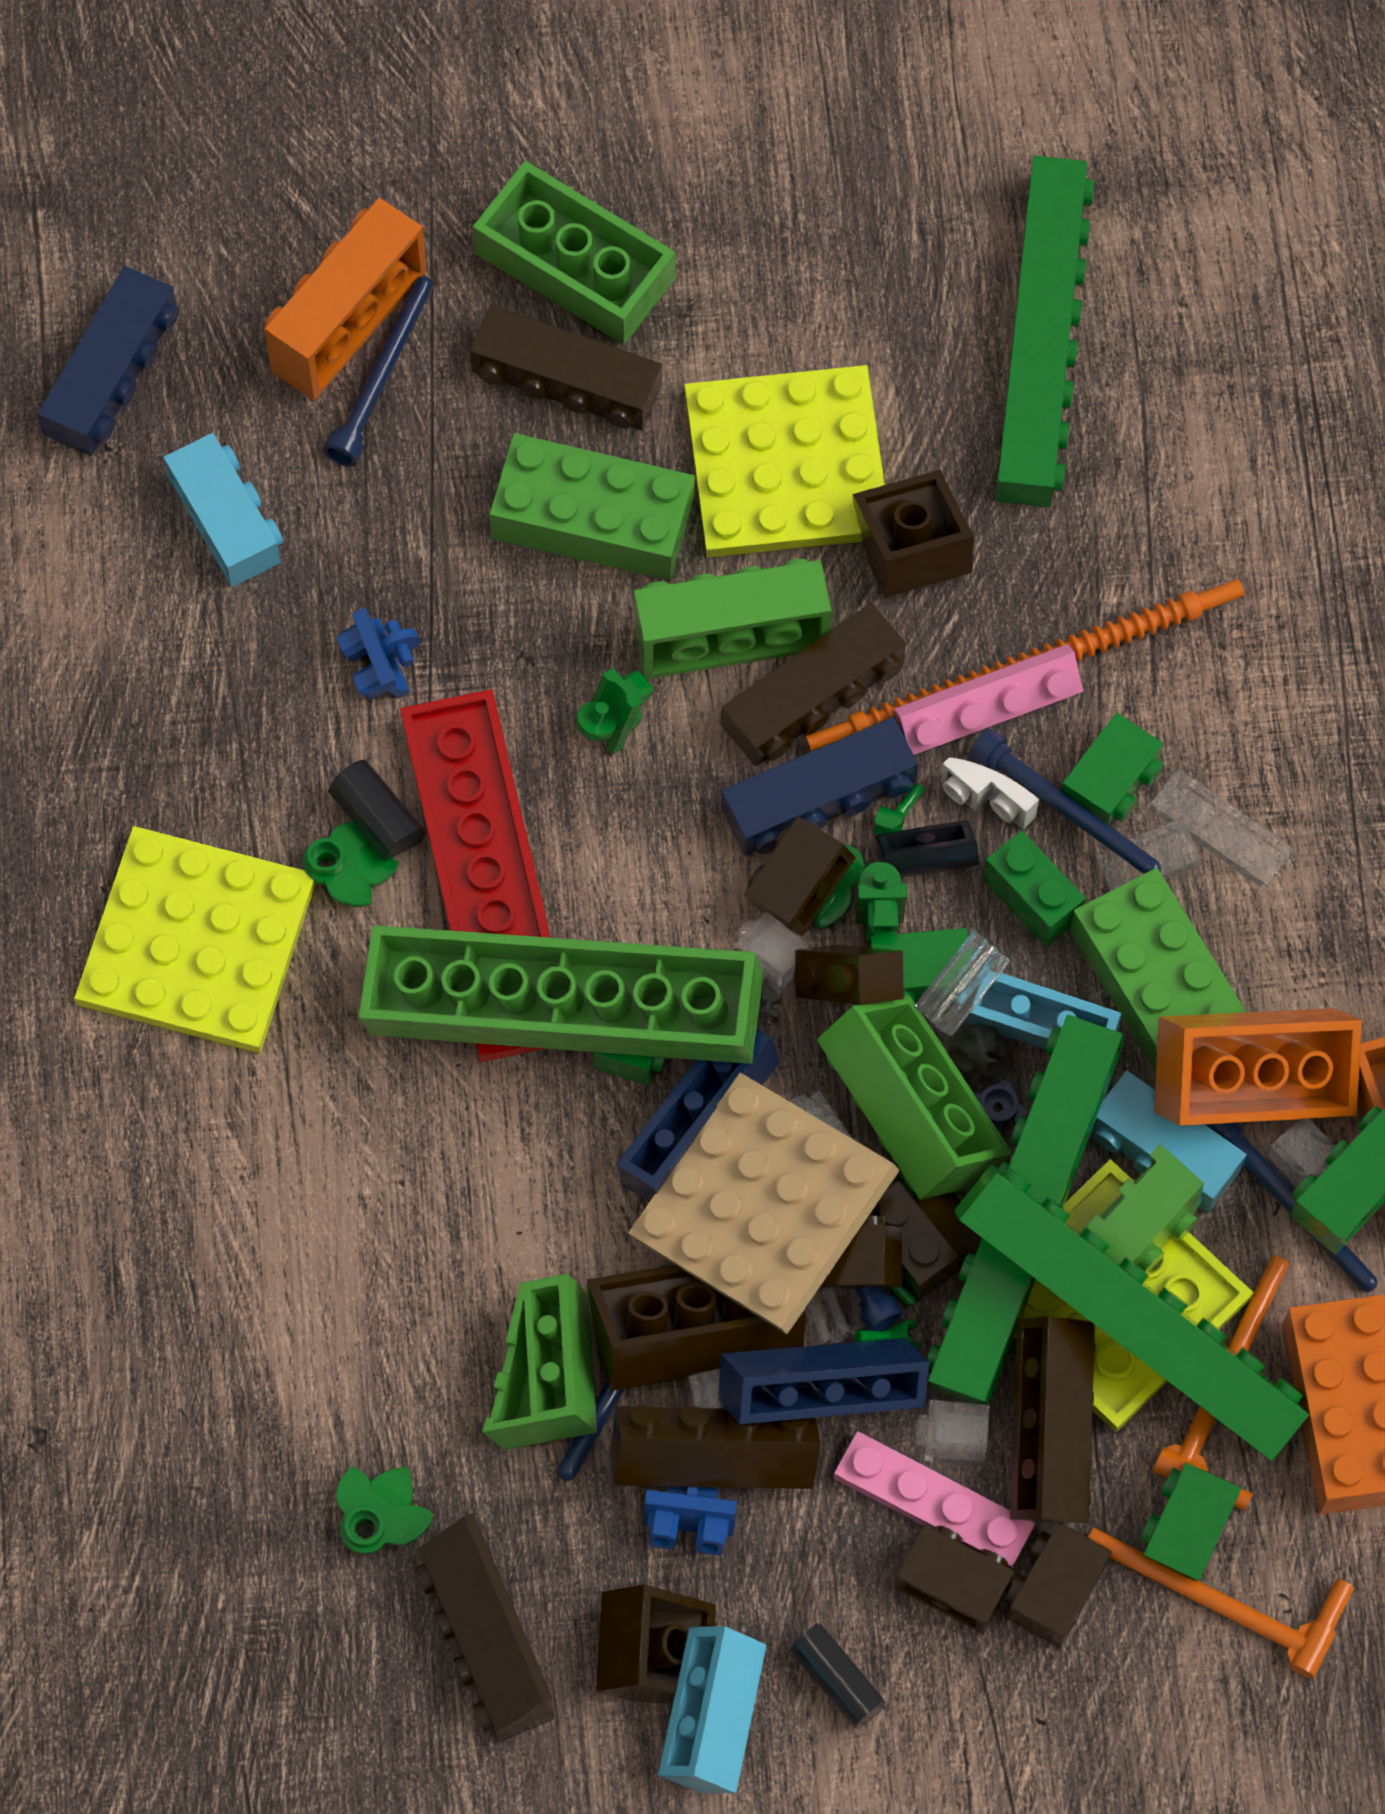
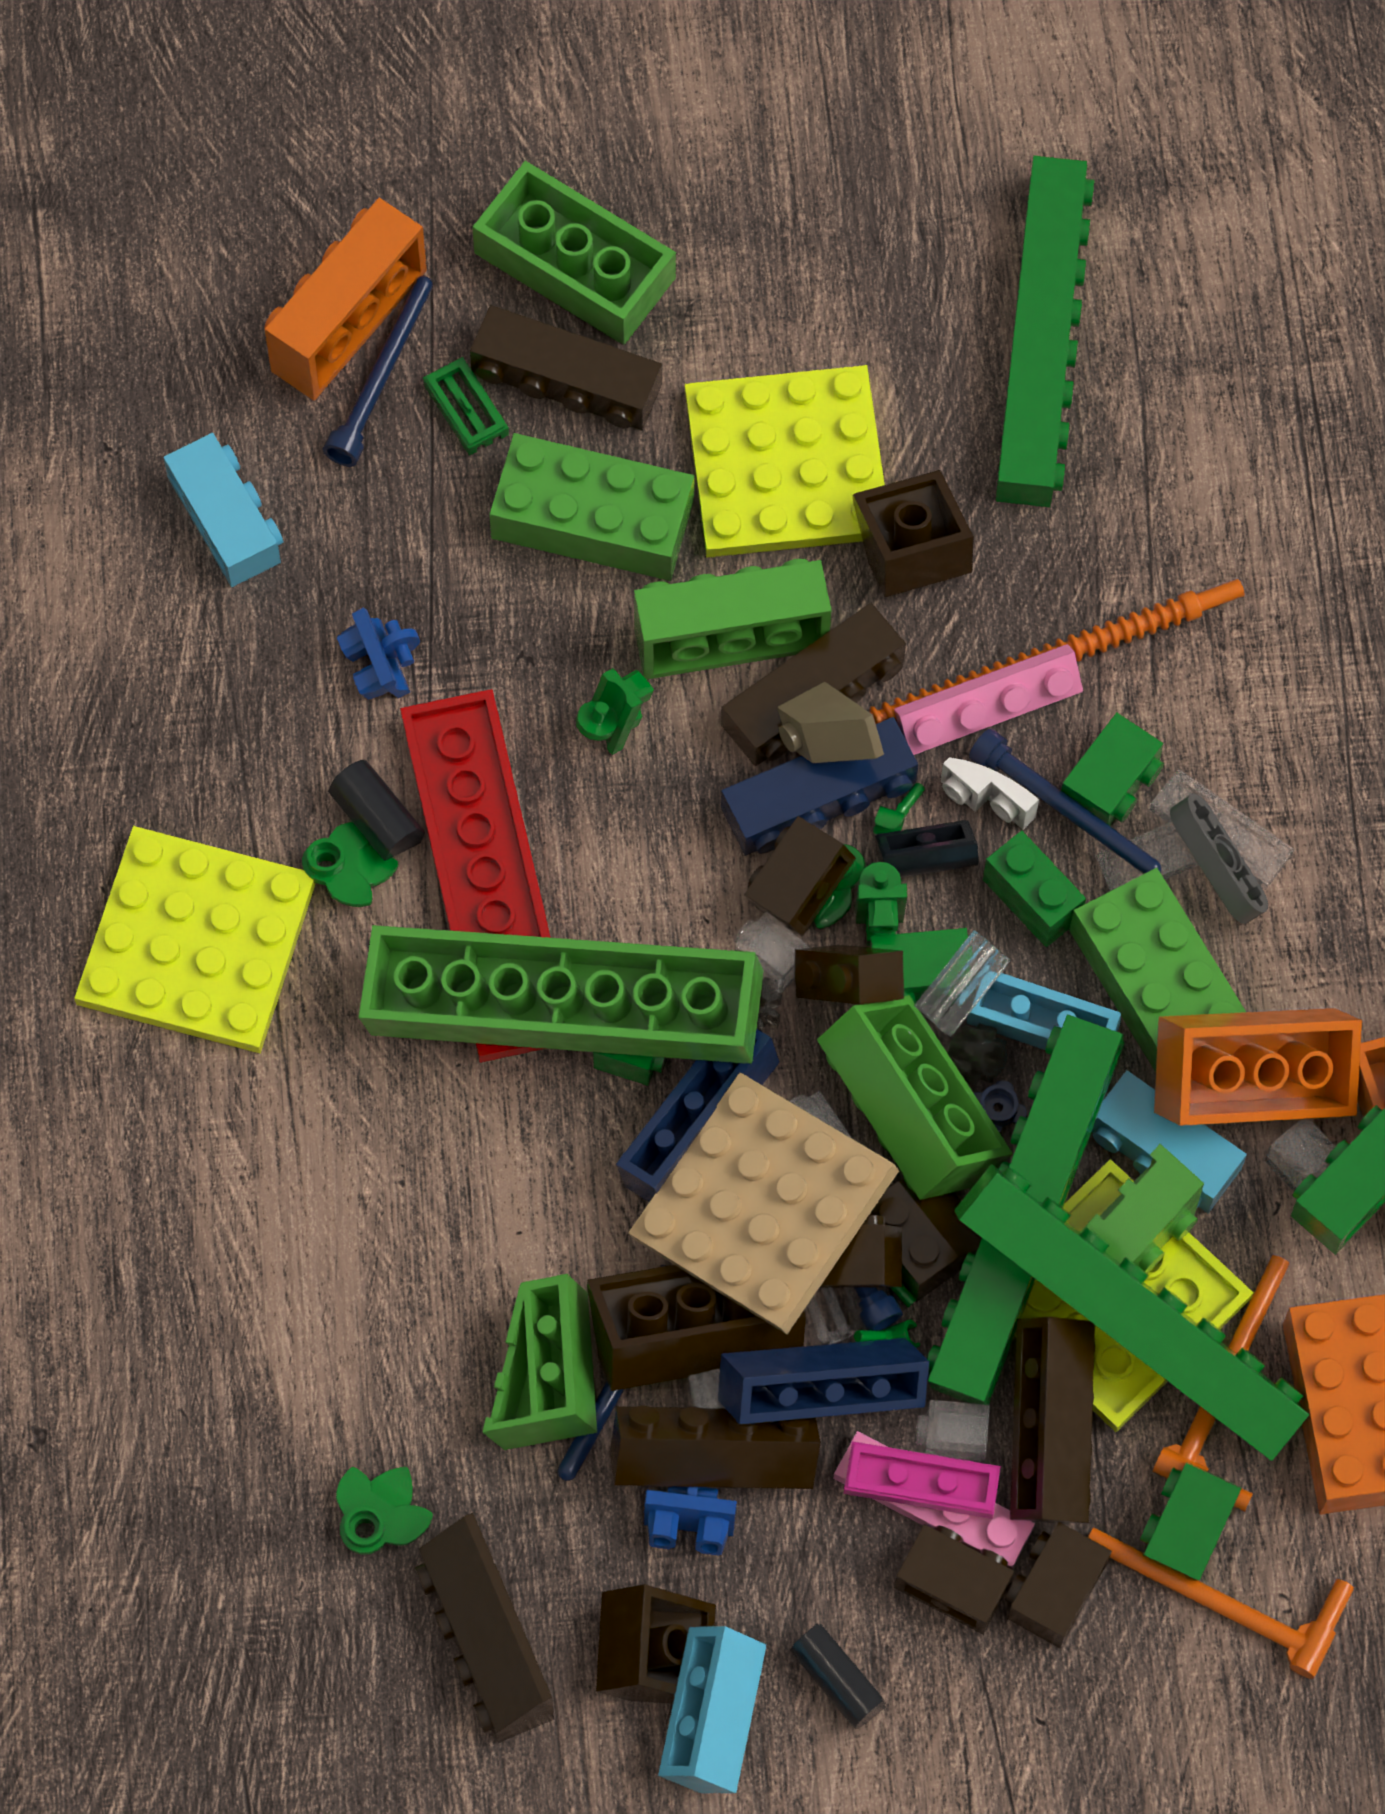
(108, 361): dark blue brick -> none
(483, 435): none -> green tile
(828, 727): none -> dark tan slope
(922, 1480): none -> dark pink tile
(1219, 858): none -> dark grey beam
(1283, 1194): dark blue piece -> none

